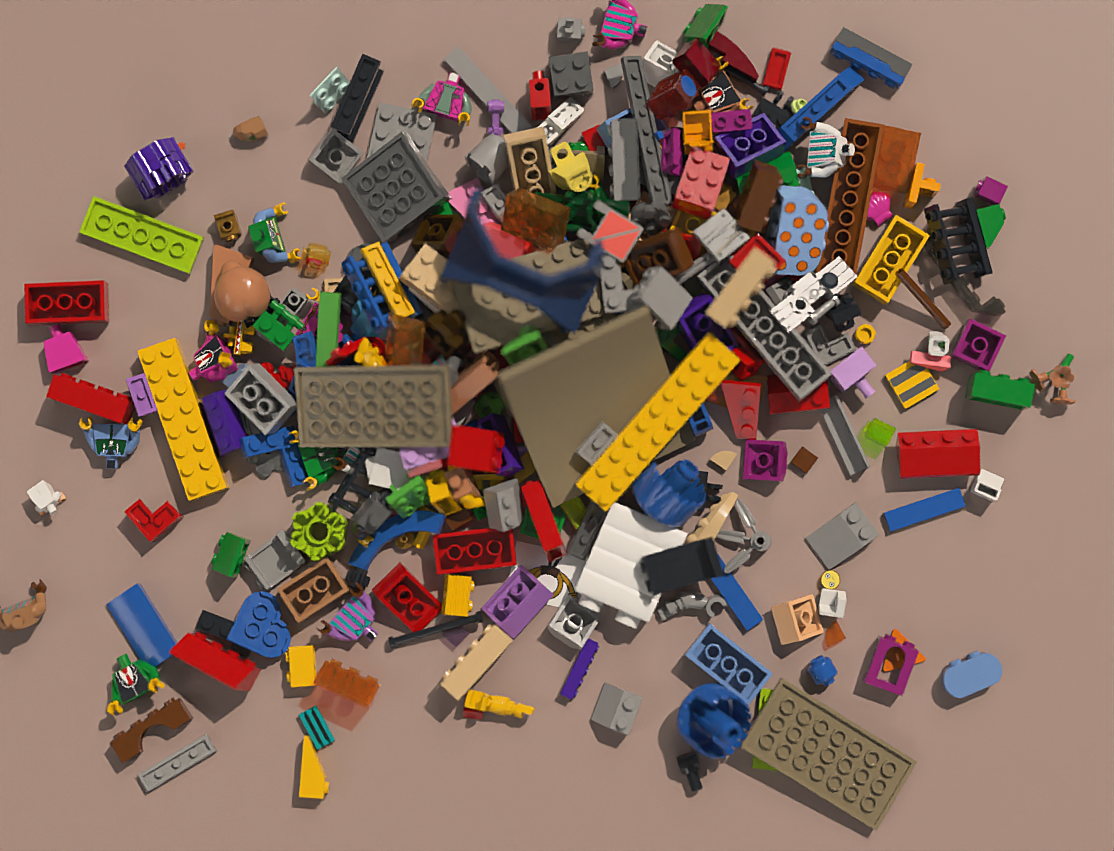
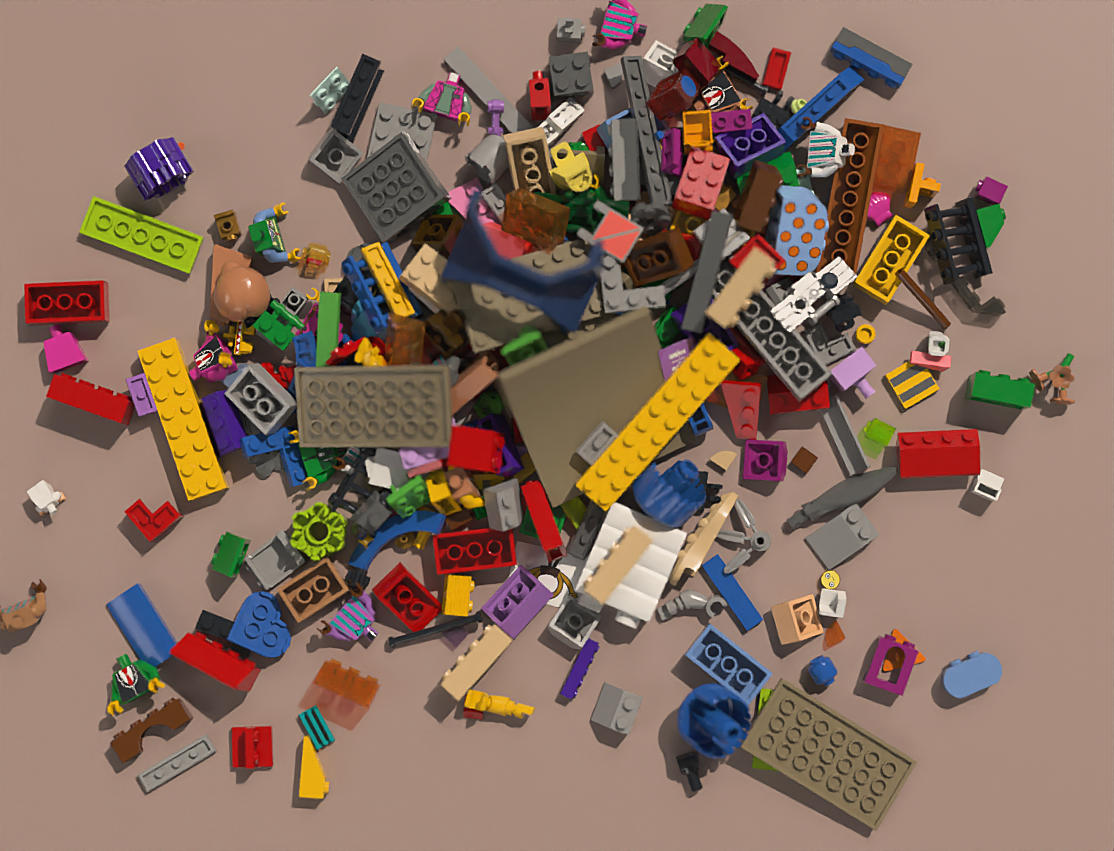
(112, 439): torso -> none
(250, 130): medium nougat rock -> none
(252, 746): none -> red bracket
(302, 665): yellow brick -> none
(618, 564): none -> tan brick
(662, 296): light grey panel -> none
(673, 355): none -> medium lavender sticker
(681, 566): black panel -> none
(707, 271): none -> dark grey tile
(843, 494): none -> dark grey animal
(924, 509): blue tile -> none
(978, 345): magenta brick -> none

